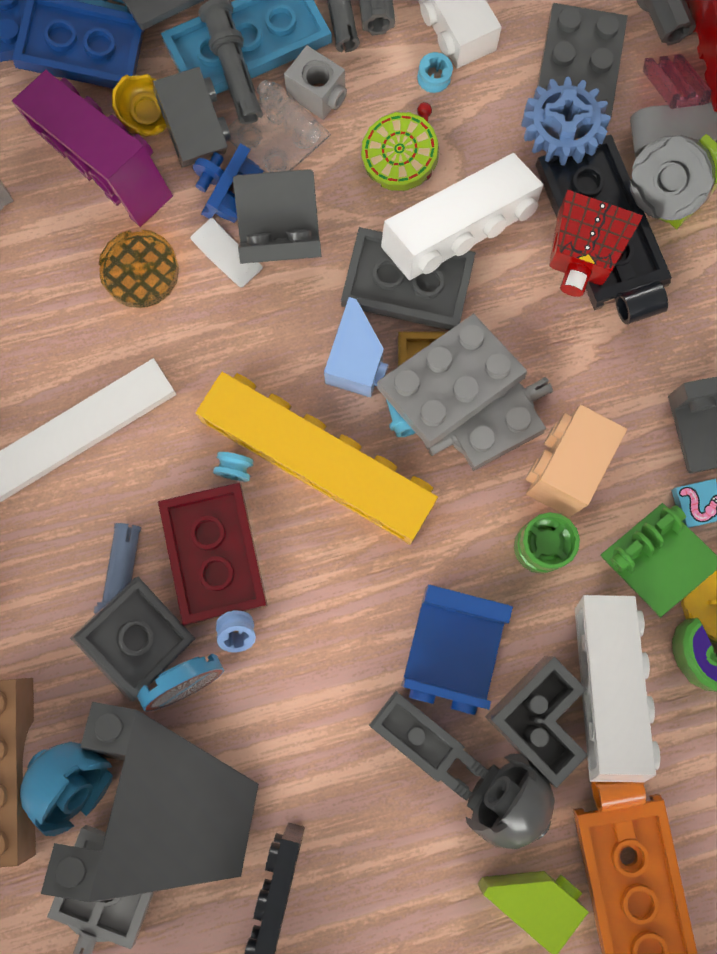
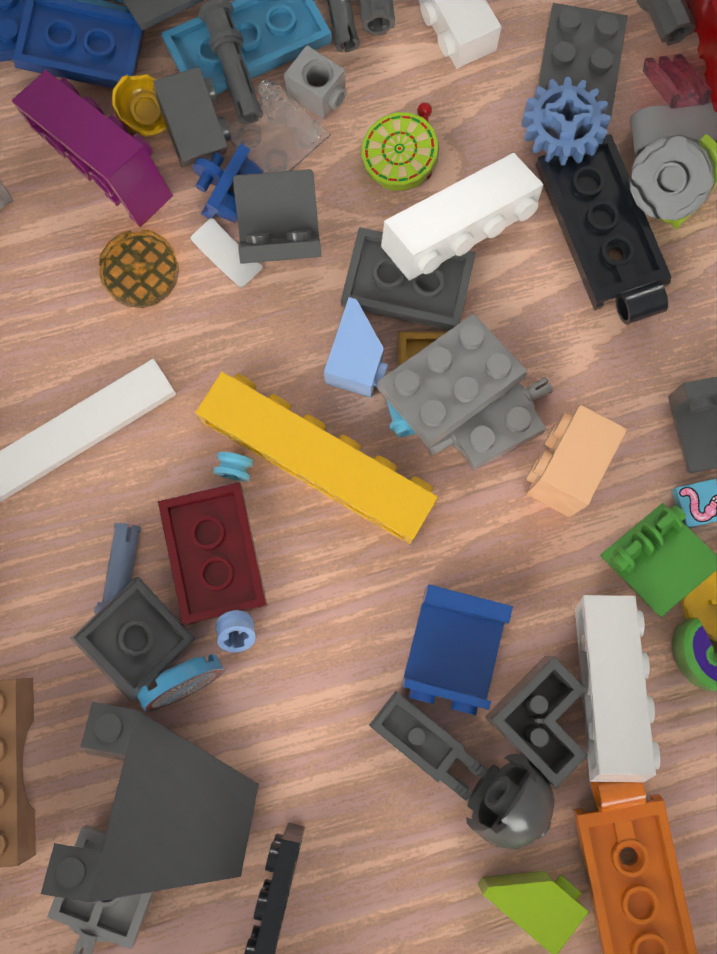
(62, 784): dark azure cylinder -> none
(440, 62): medium azure bush -> none
(546, 543): bright green wheel -> none
(589, 240): red torso -> none

